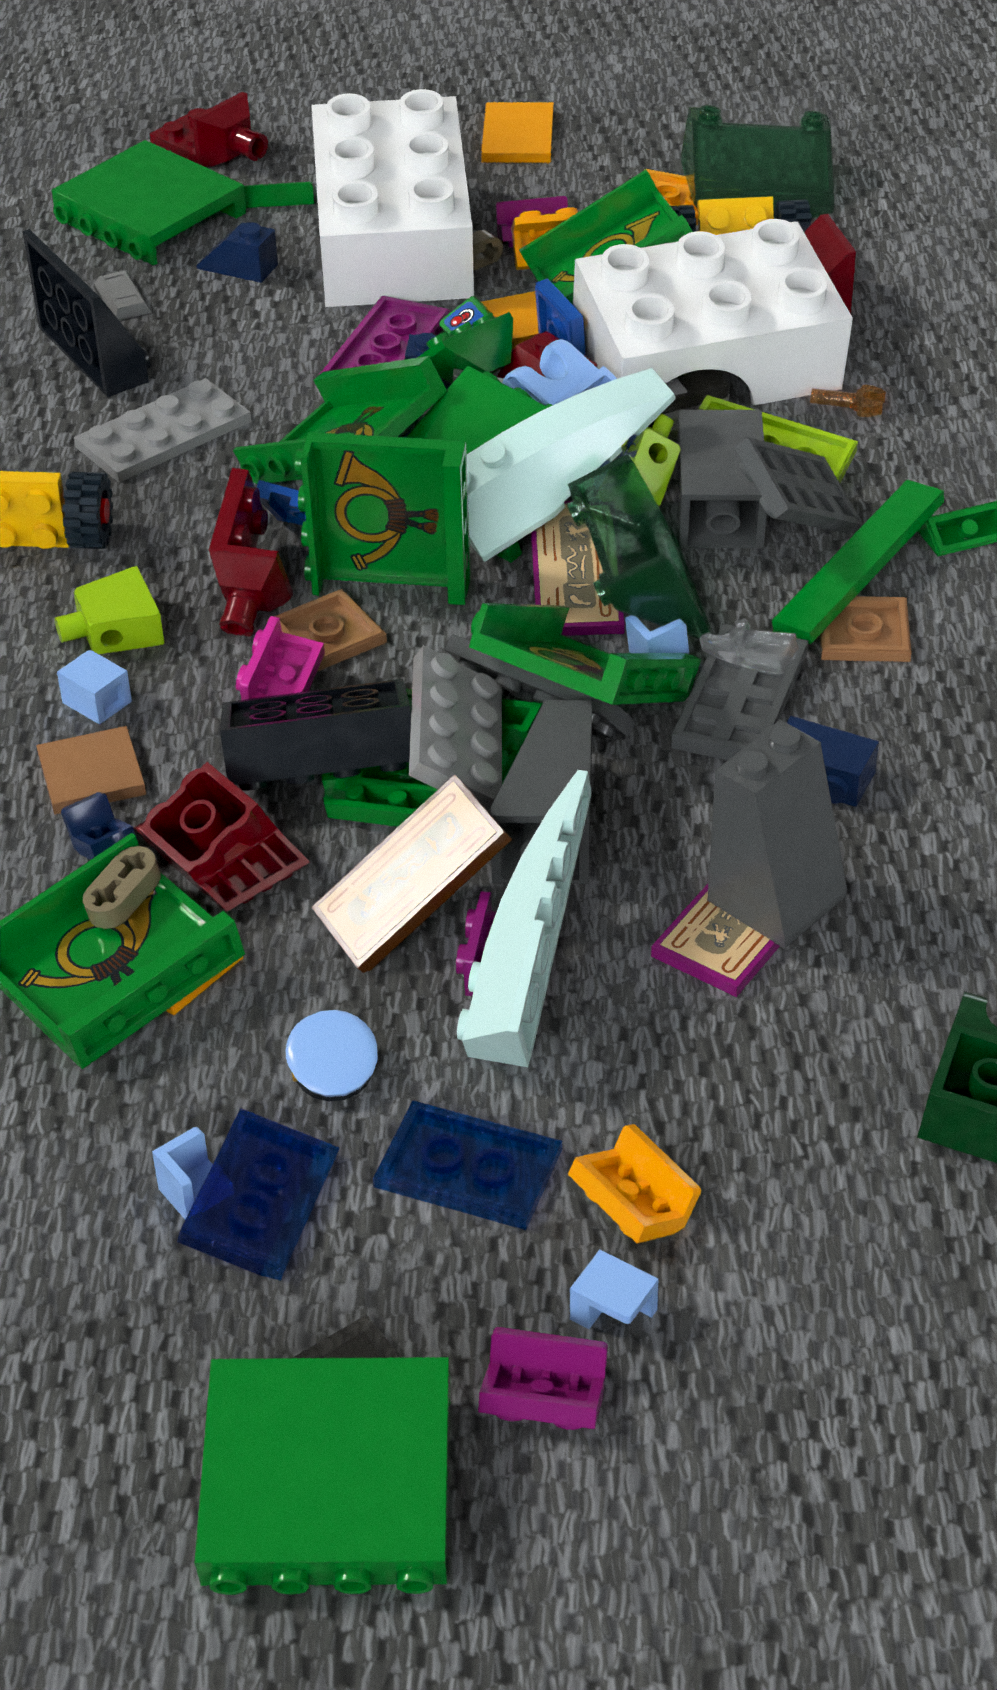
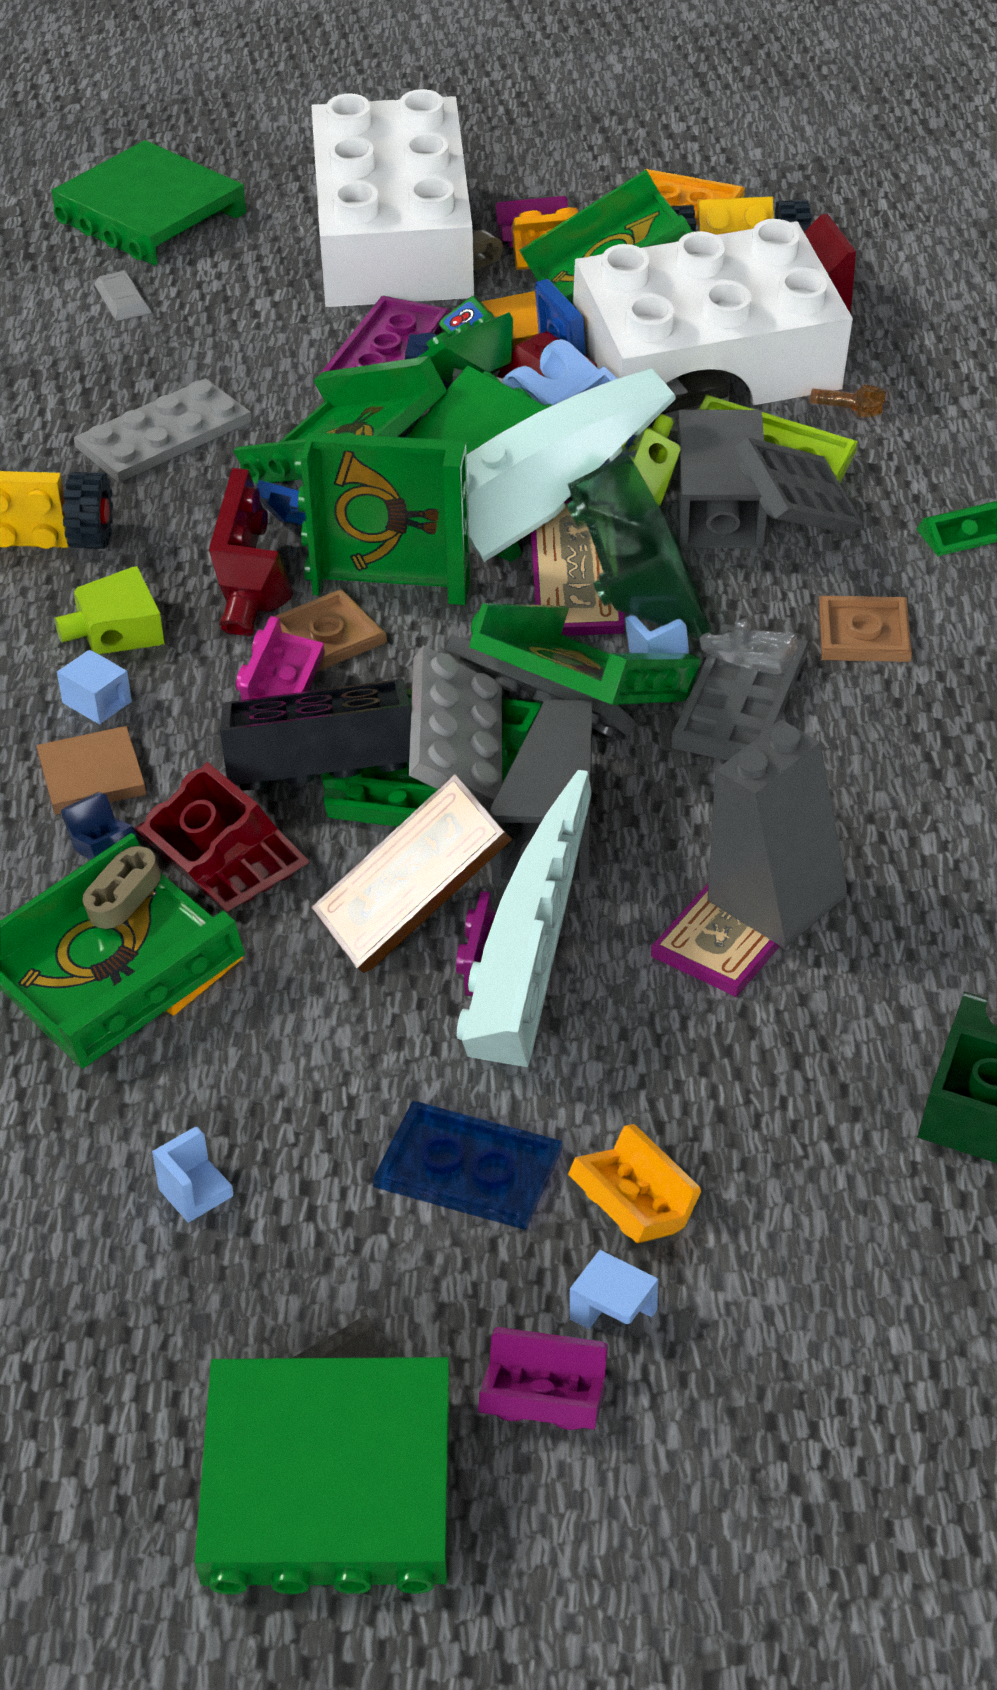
(83, 323): black slope -> none
(213, 134): dark red plate -> none
(244, 253): dark blue slope -> none
(258, 1195): clear blue tile -> none
(279, 194): green slope -> none
(331, 1055): light blue piece -> none
(517, 132): light orange tile -> none
(759, 159): clear green windscreen -> none
(847, 758): dark blue slope -> none
(858, 561): green tile -> none

